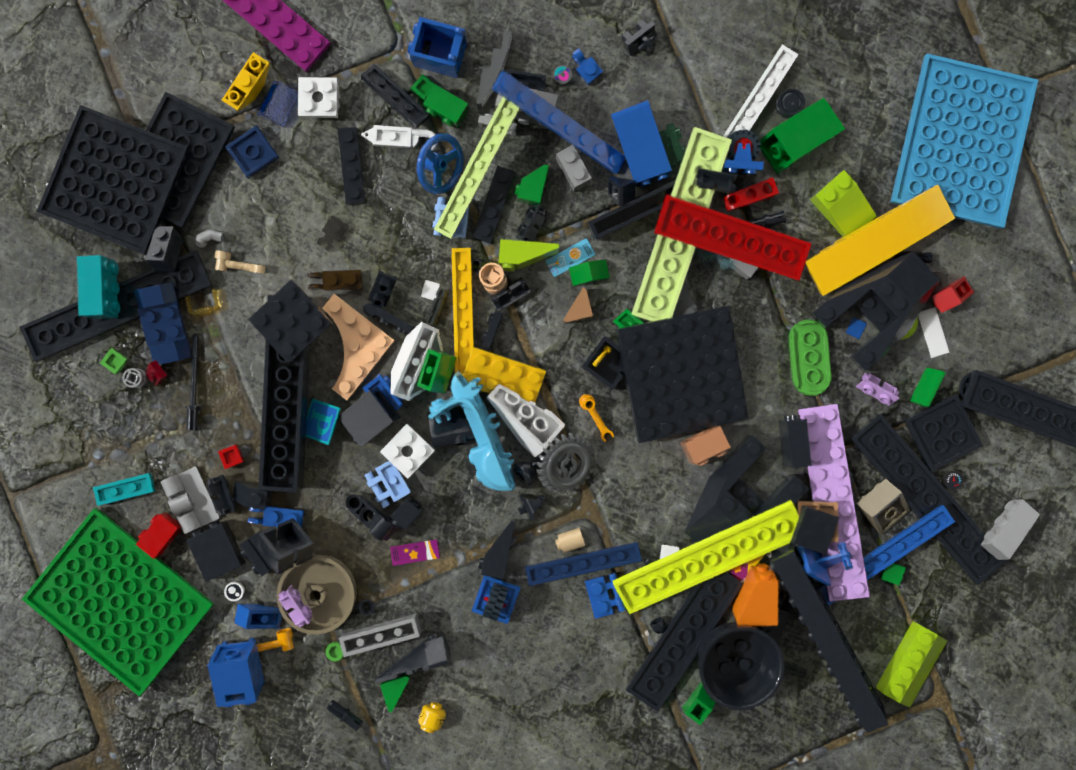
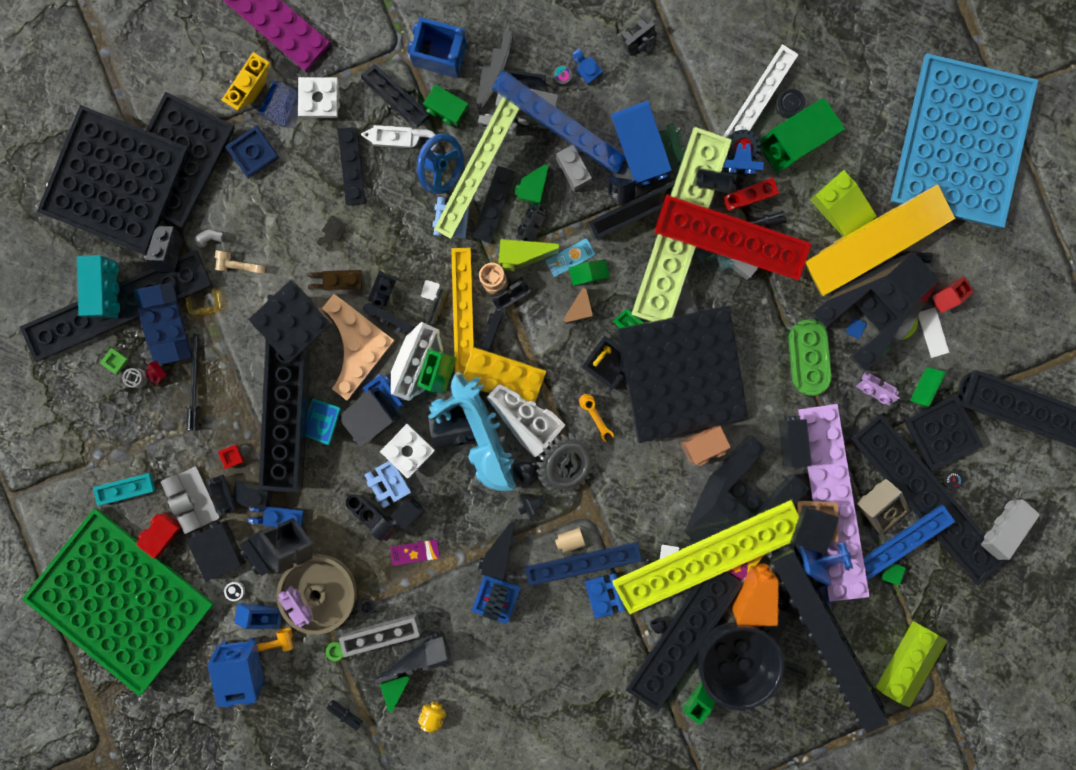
(422, 87): green tile -> none
(475, 265): black hinge -> none

